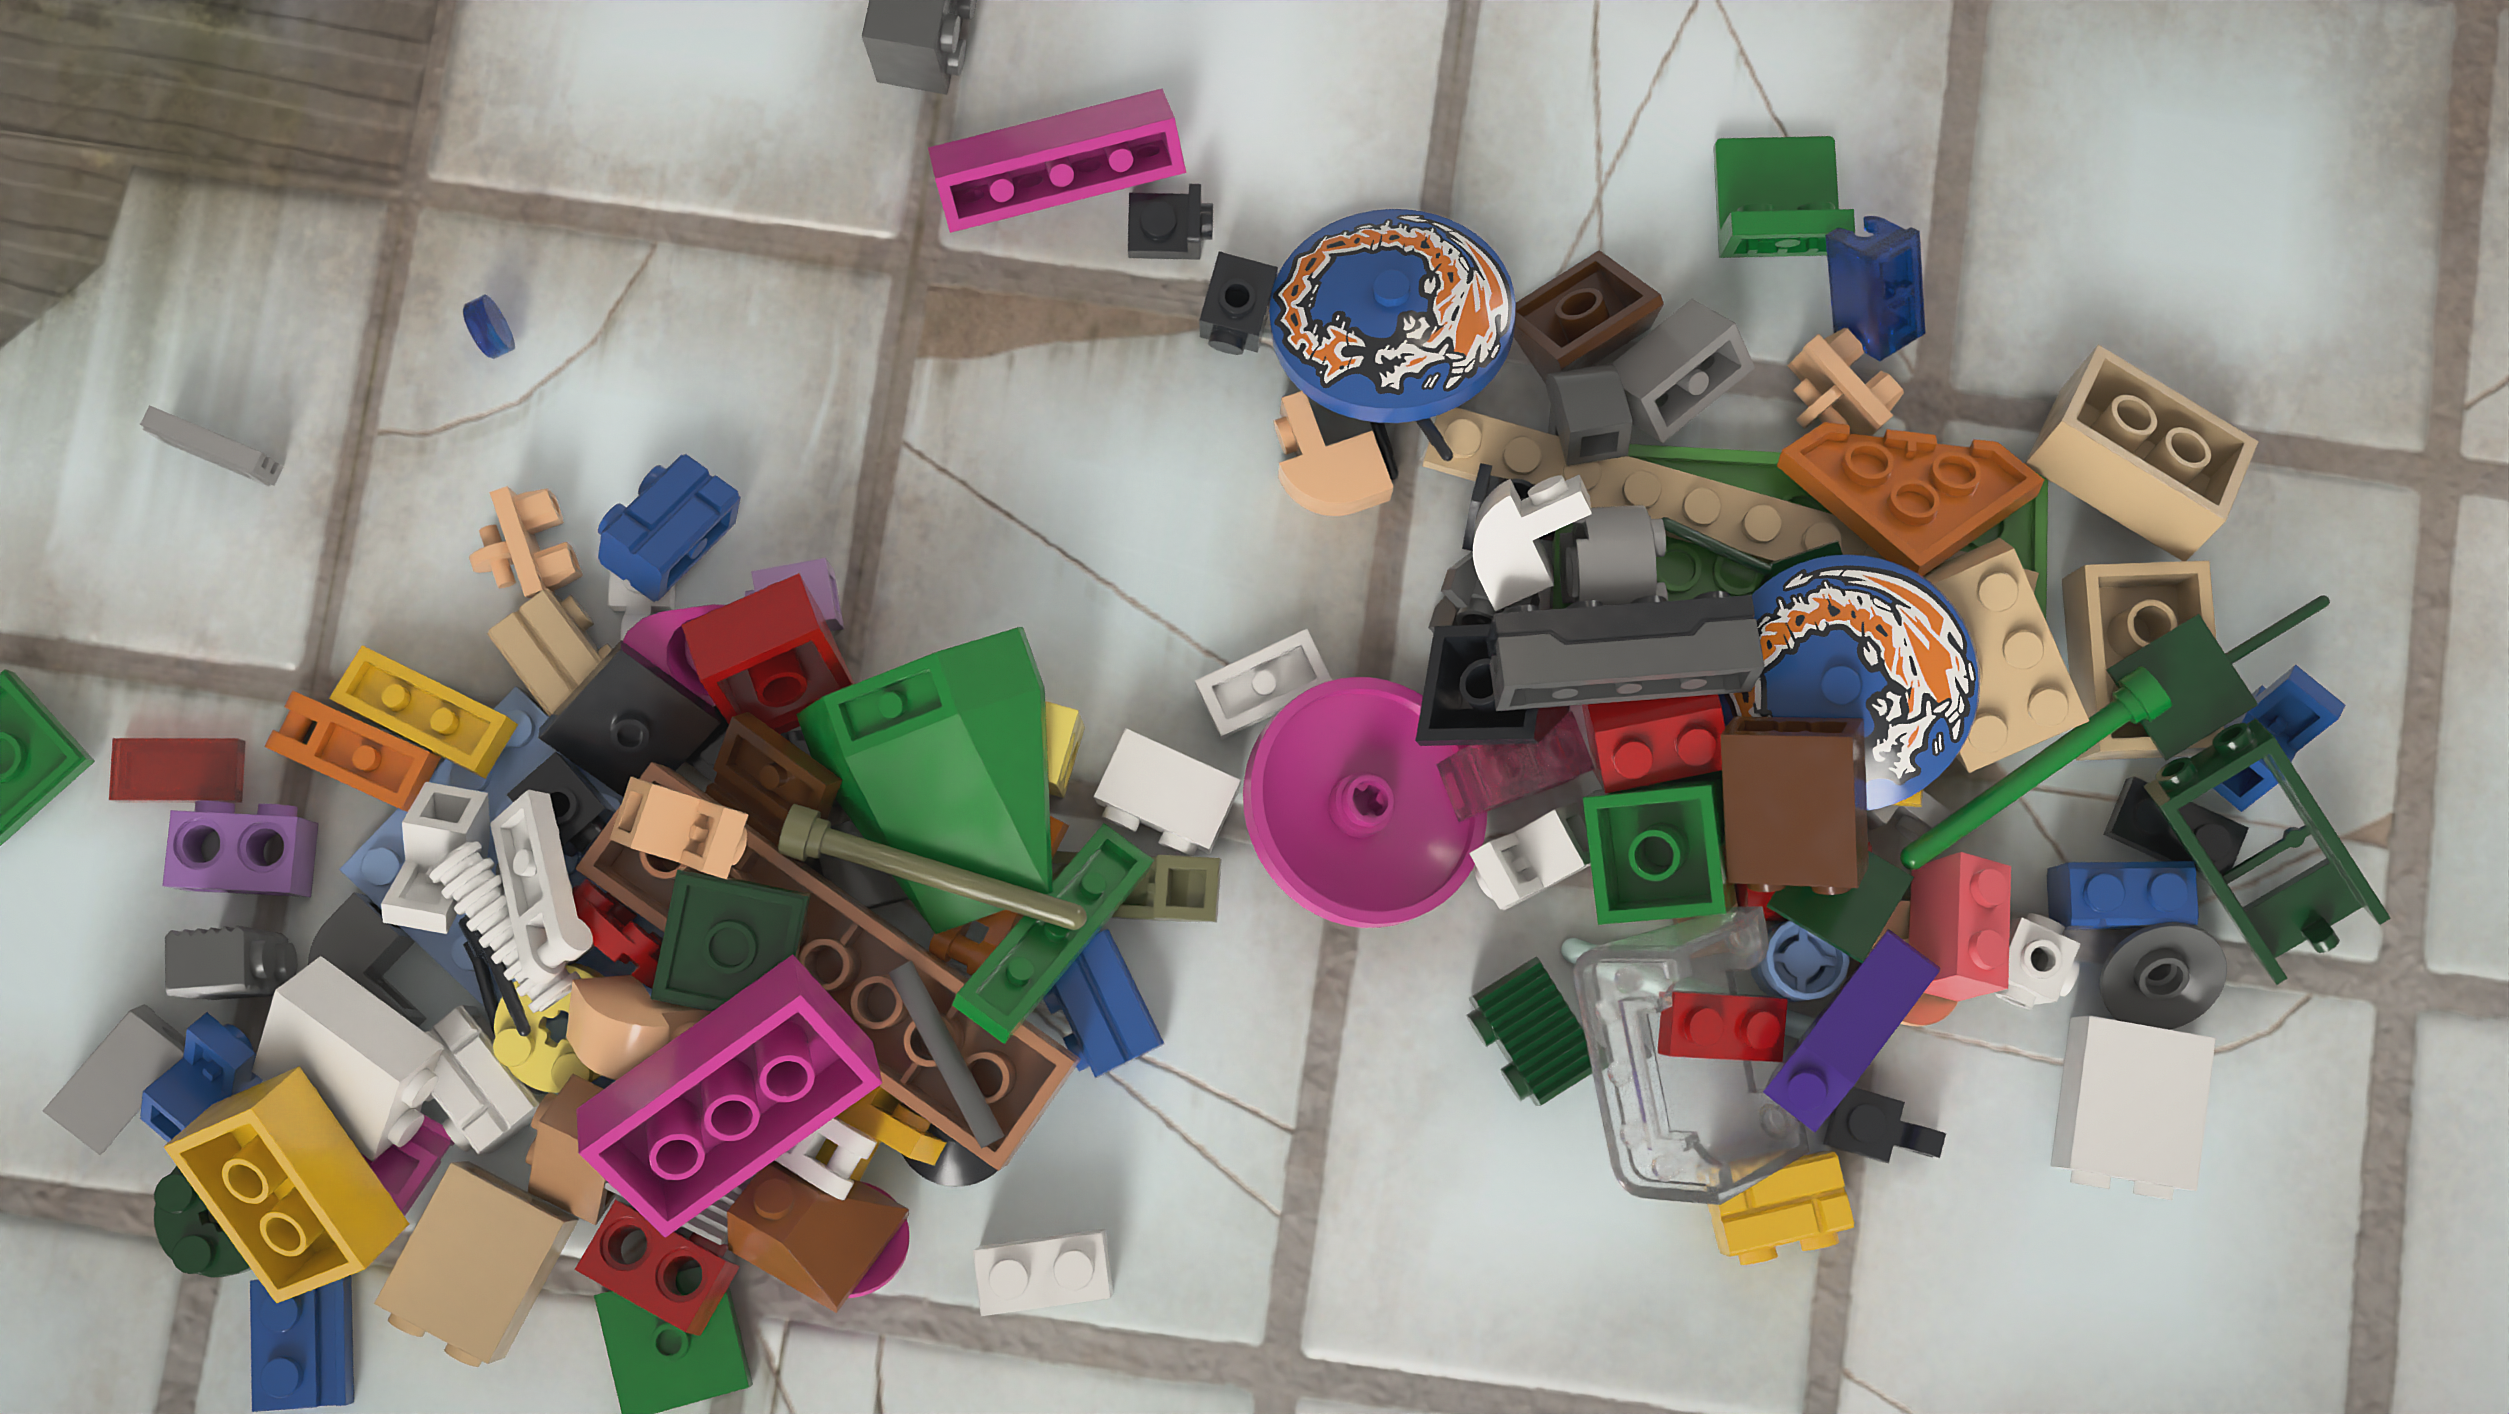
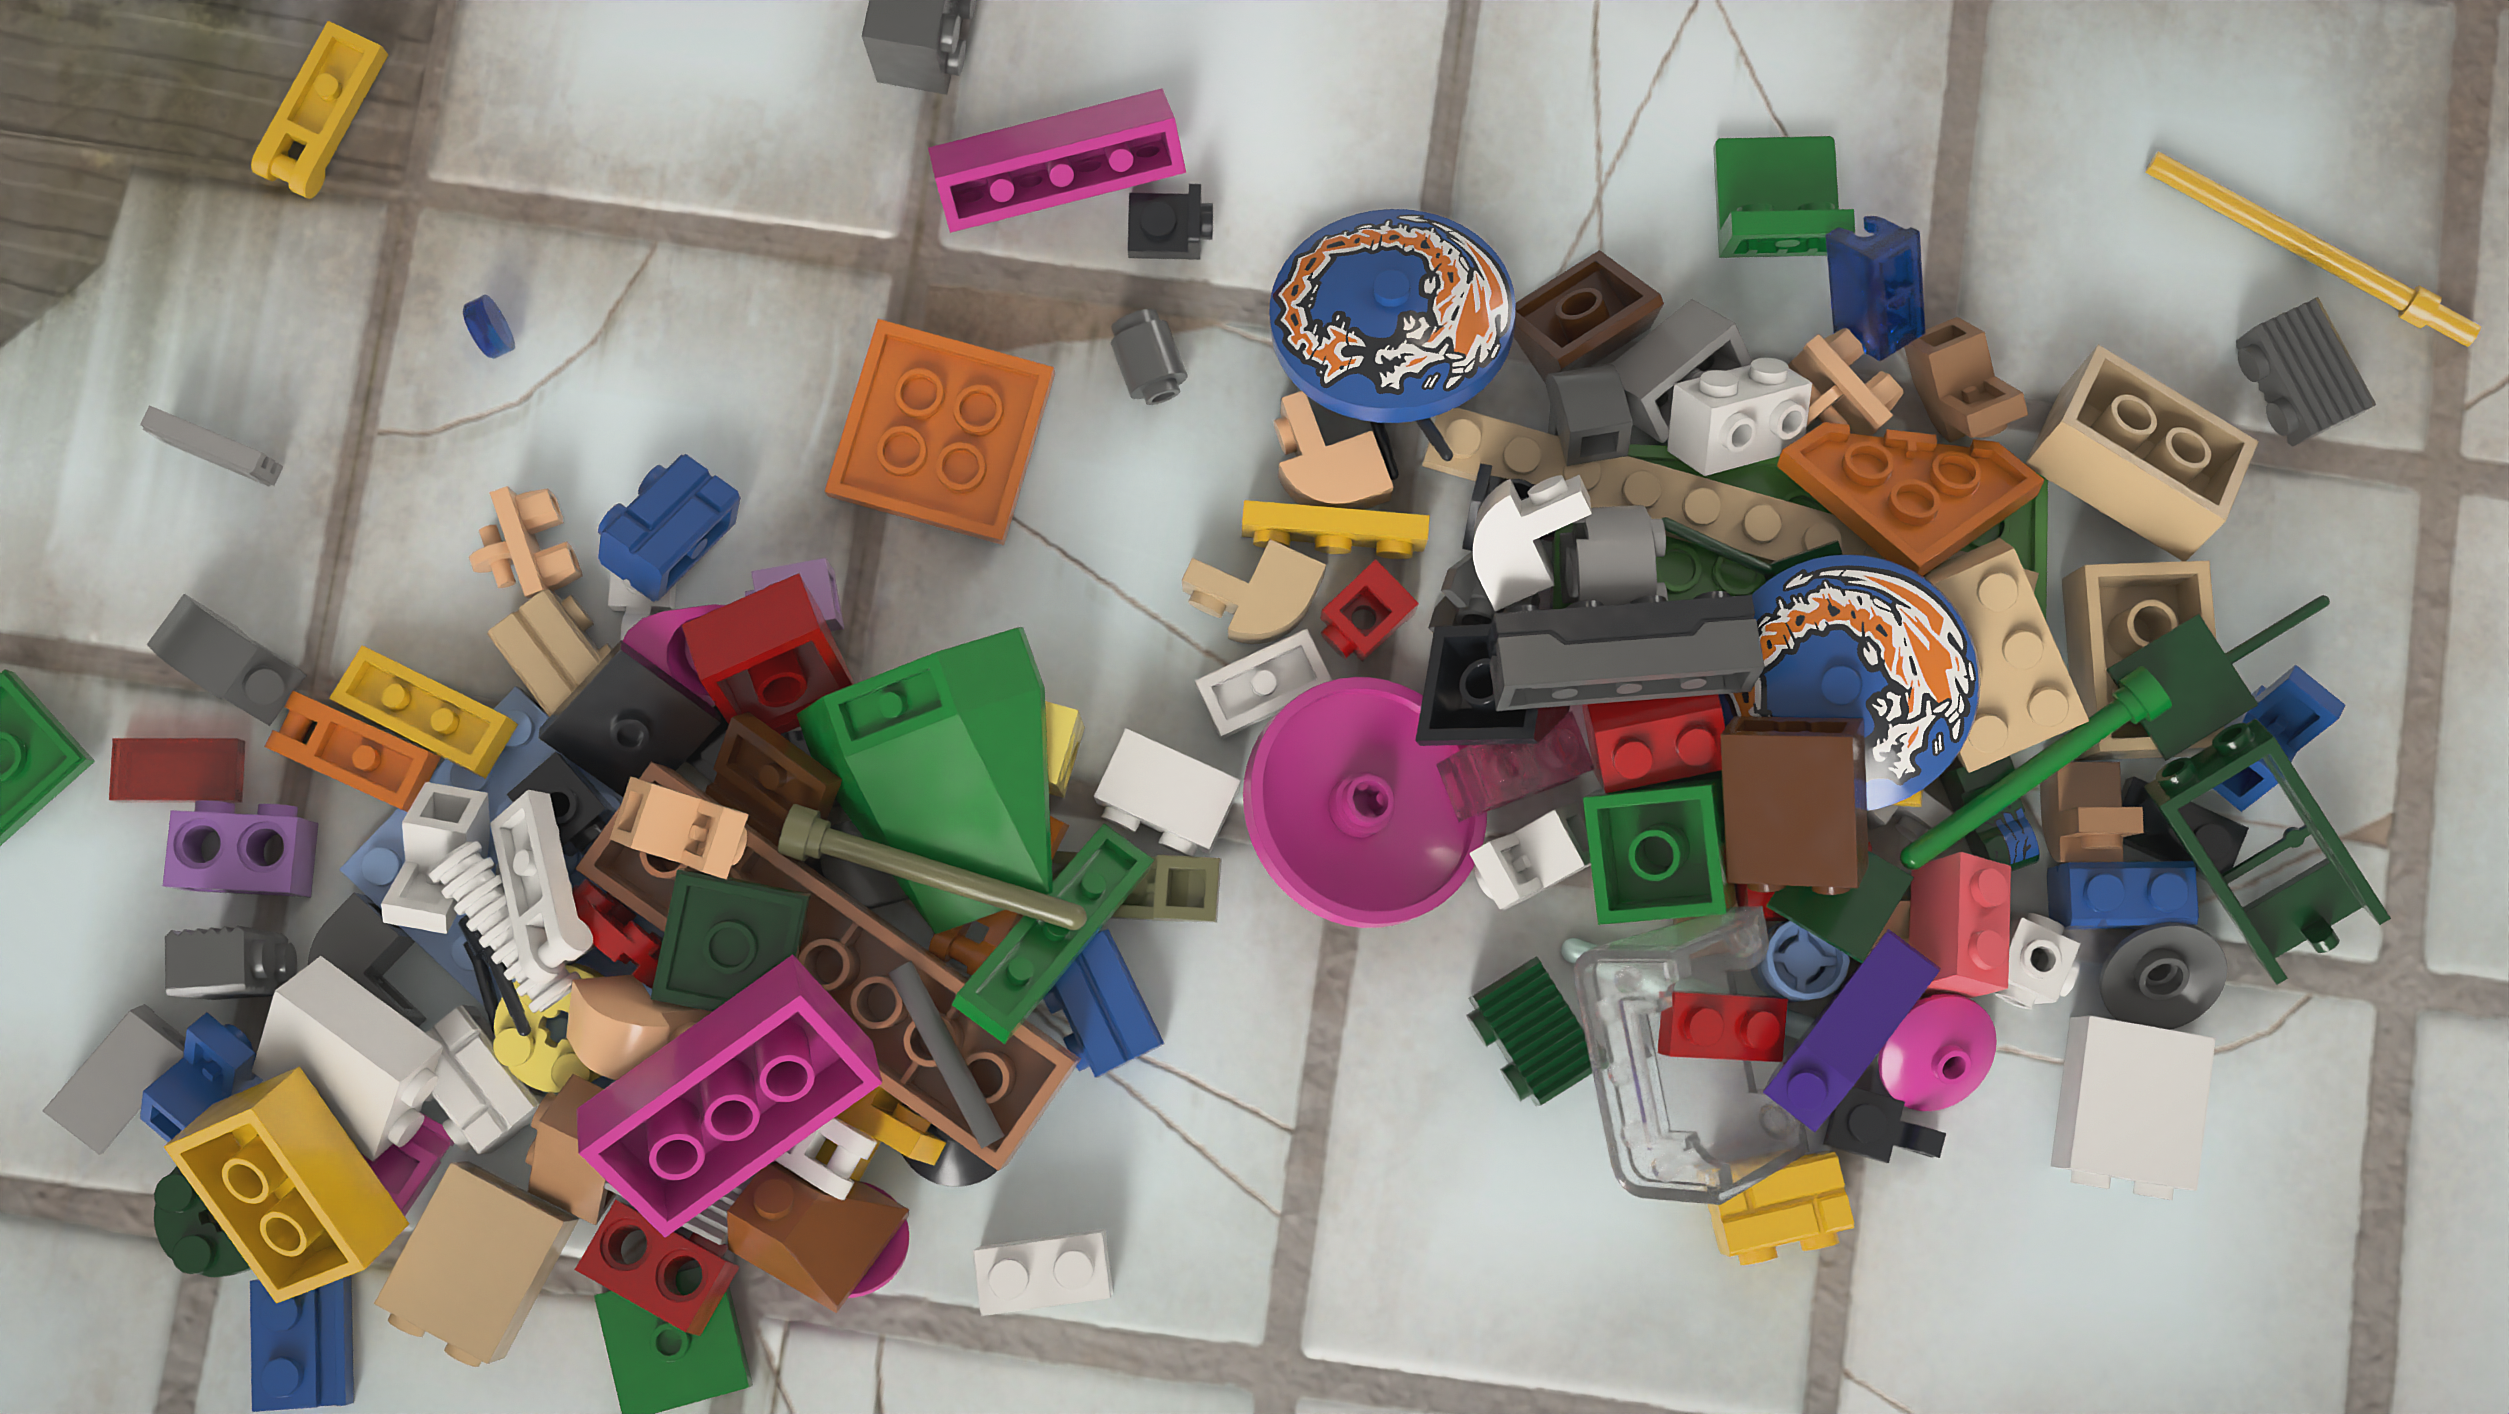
(225, 660): none -> dark grey brick
(319, 109): none -> yellow plate
(940, 431): none -> orange plate
(1148, 356): none -> dark grey brick
(1237, 304): black brick -> none
(1265, 606): none -> tan brick
(1335, 528): none -> yellow plate
(1371, 591): none -> red brick
(1738, 415): none -> white brick
(1929, 1035): none -> dark pink dish
(1959, 382): none -> medium nougat brick
(2005, 836): none -> dark green leg
(2085, 813): none -> medium nougat brick
(2303, 373): none -> dark grey brick
(2415, 305): none -> yellow bar

